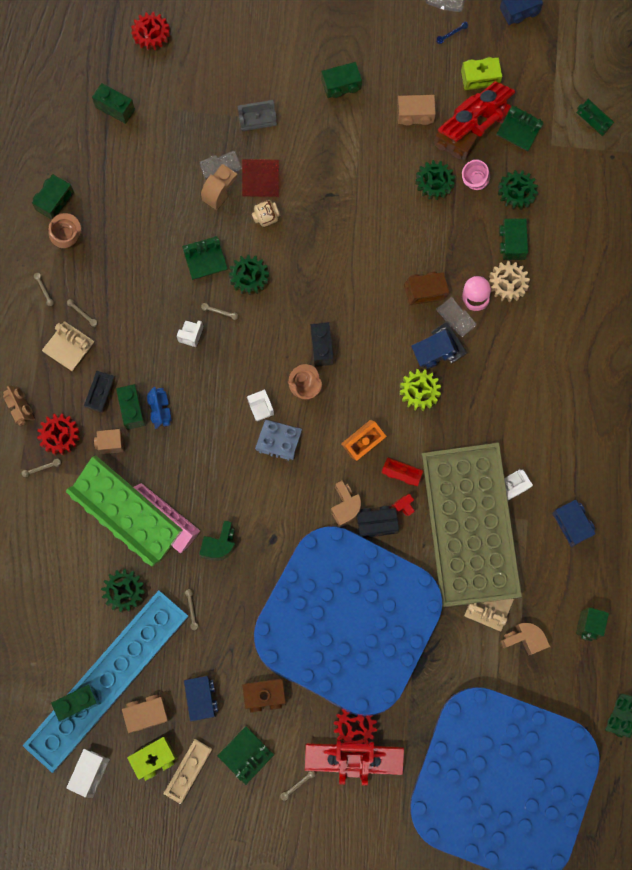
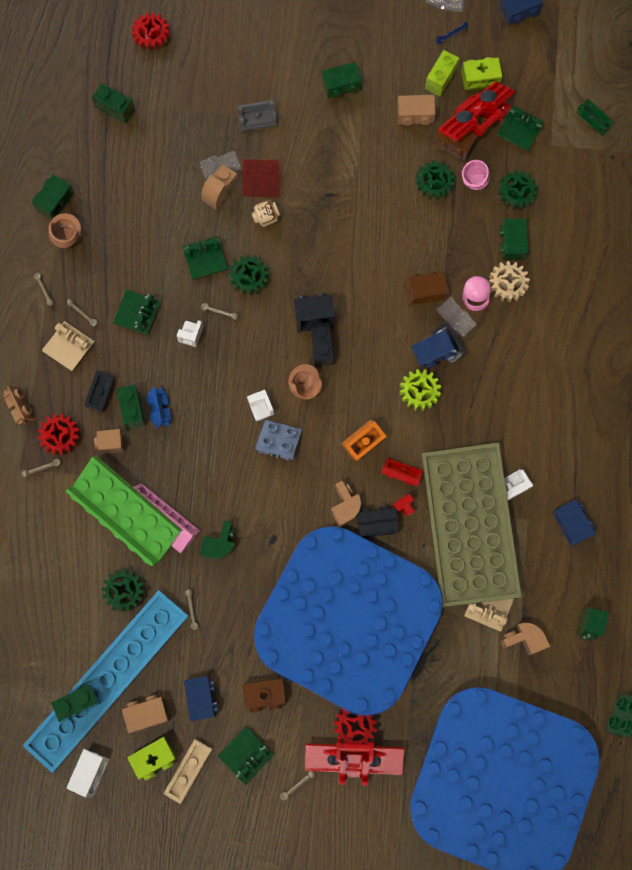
(136, 312): none -> dark green hinge
(313, 311): none -> black brick
(442, 73): none -> lime brick

